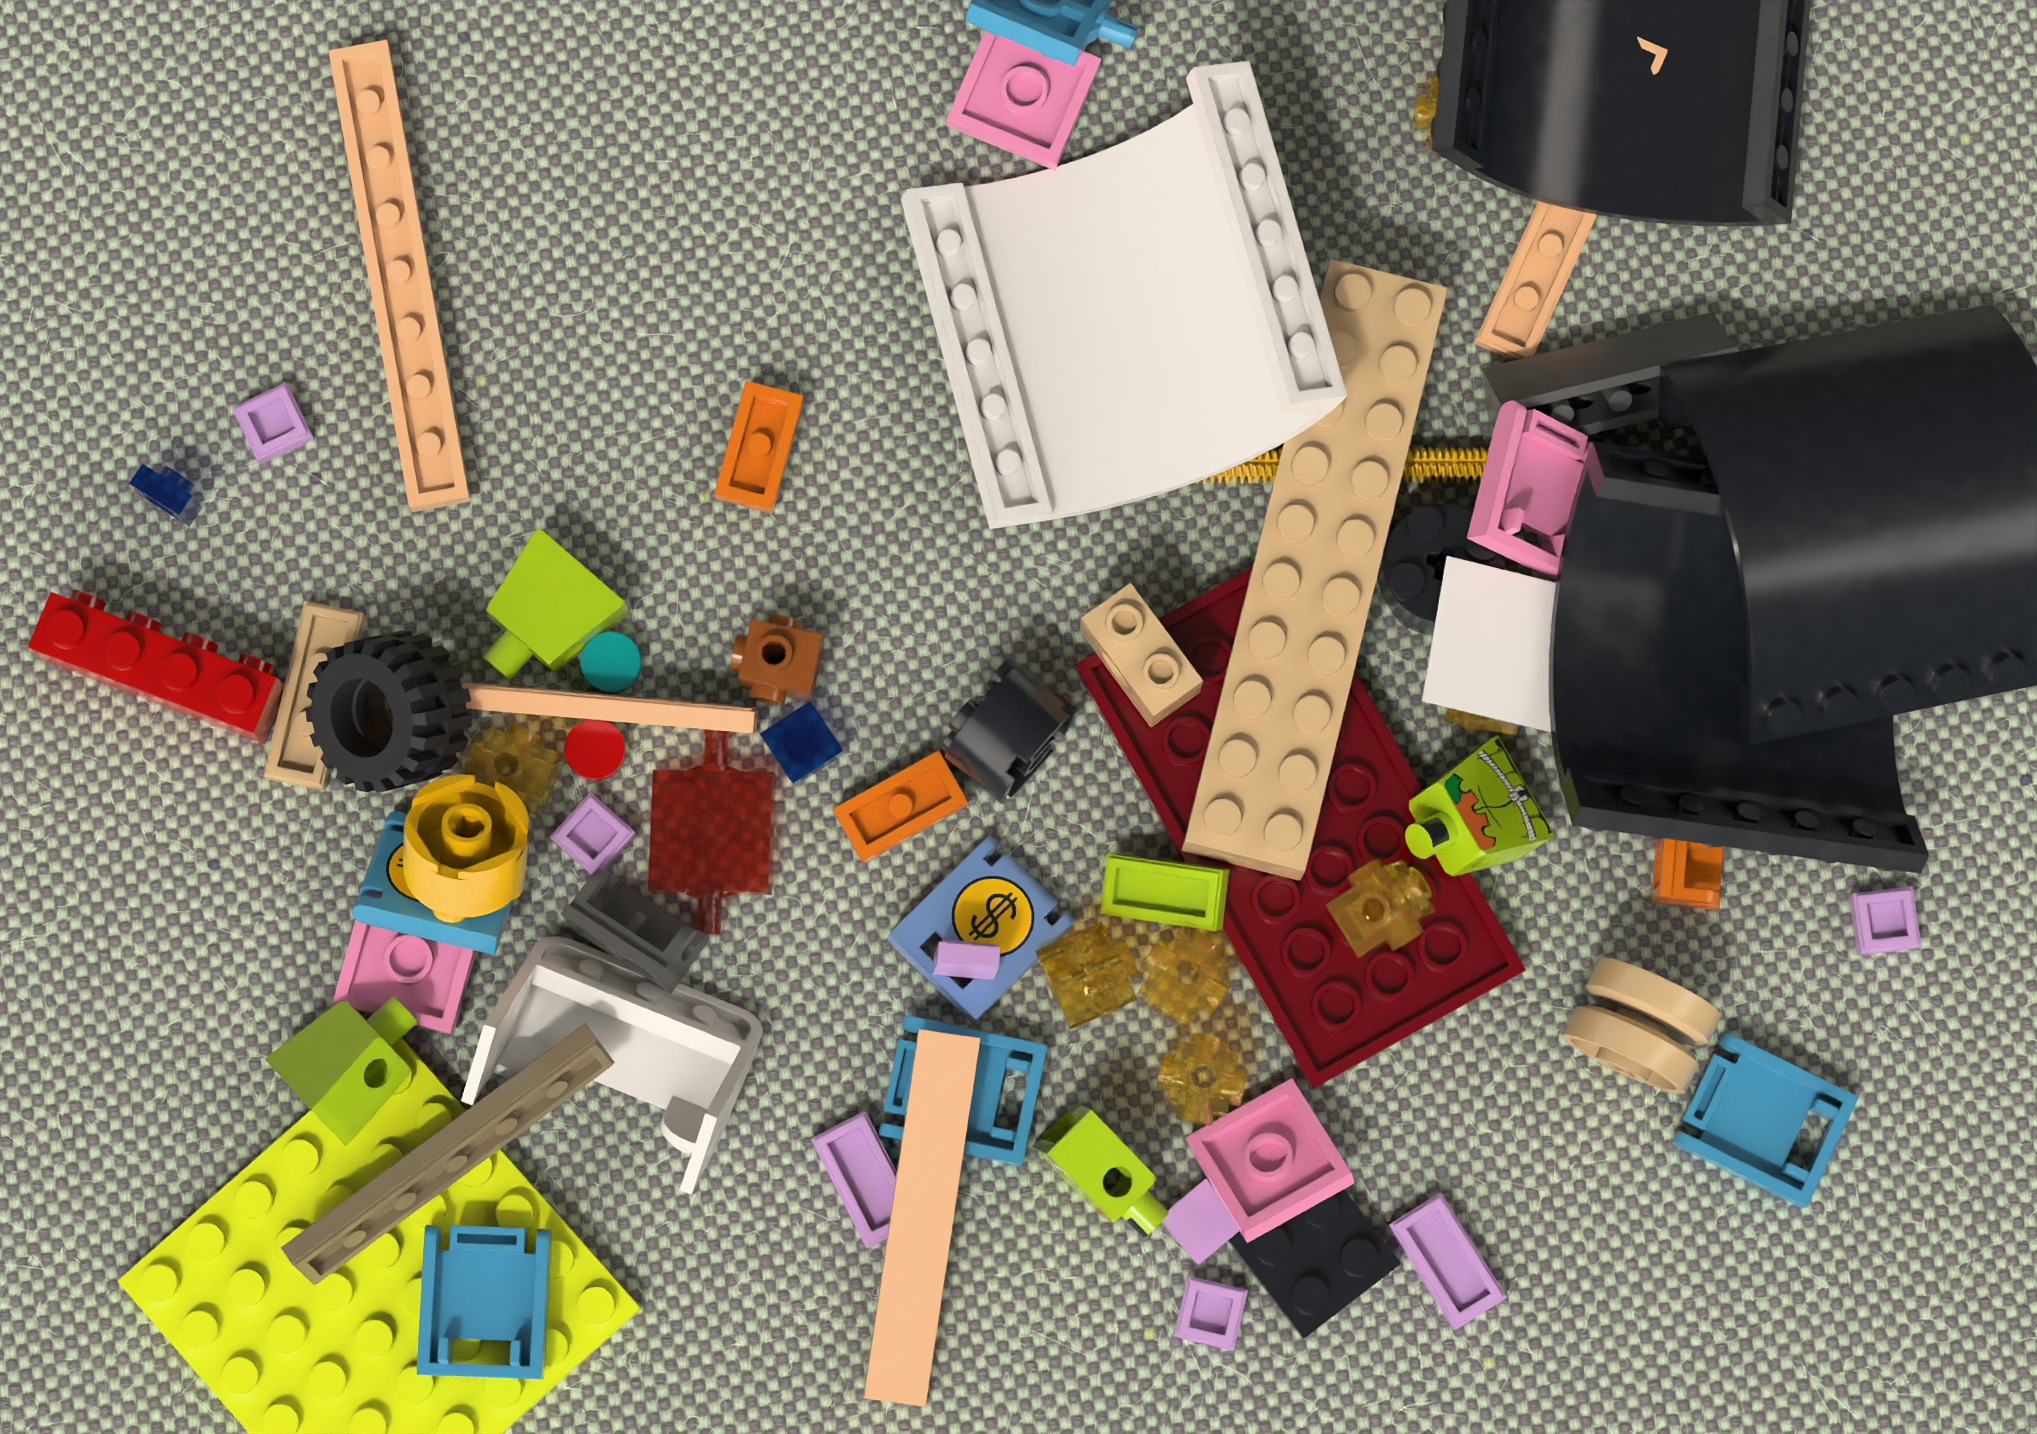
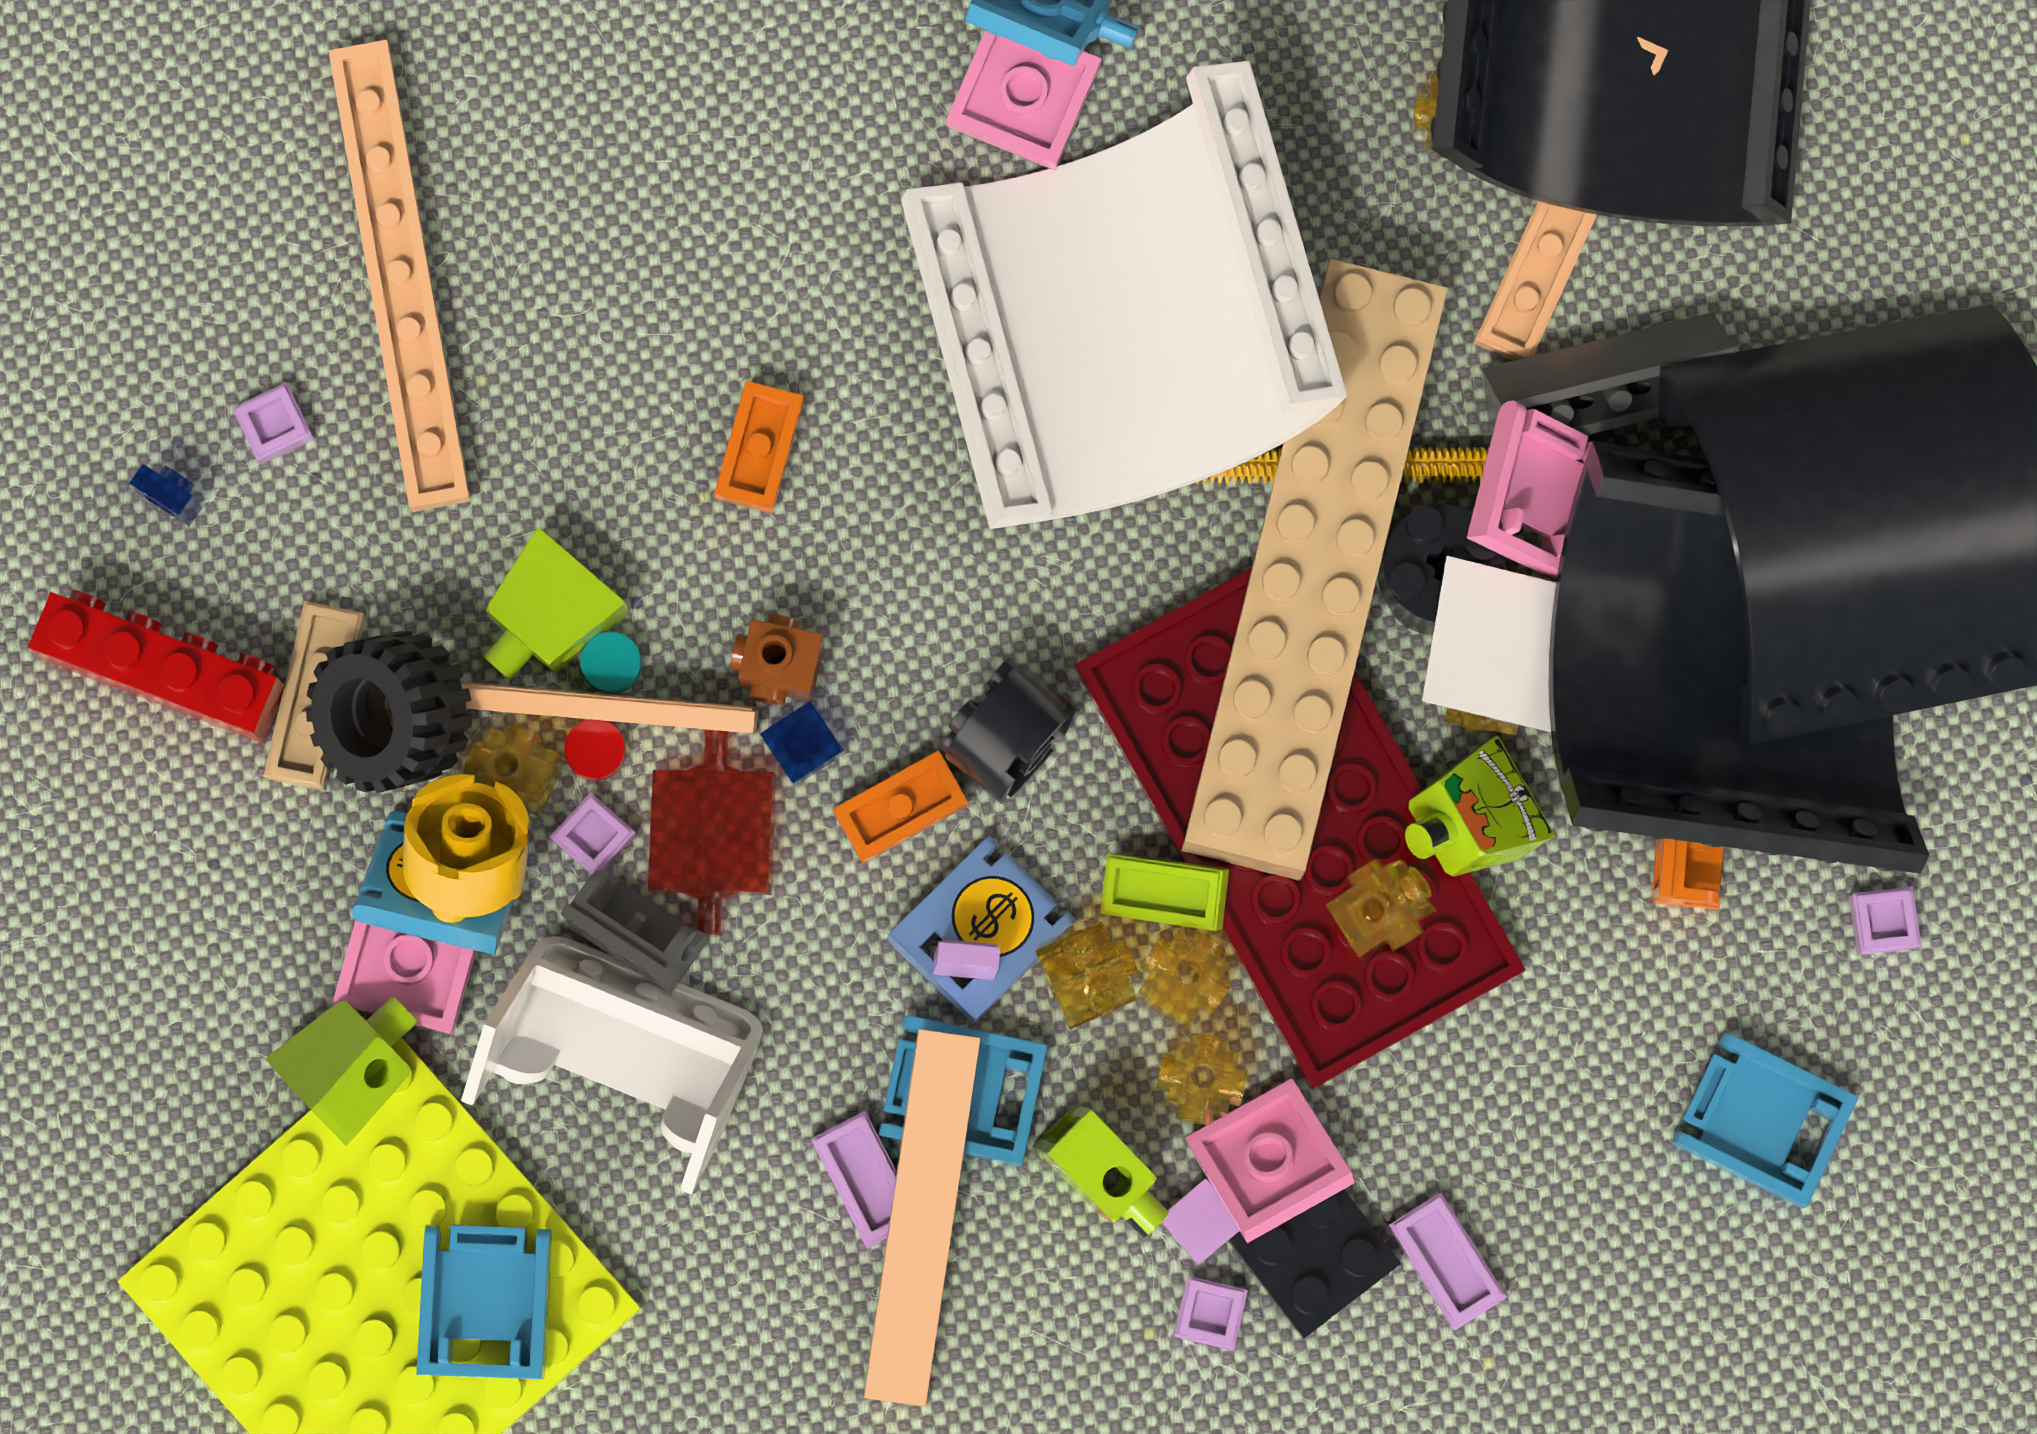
(448, 1155): dark tan tile -> none
(1140, 655): tan brick -> none
(1641, 1025): tan wheel -> none

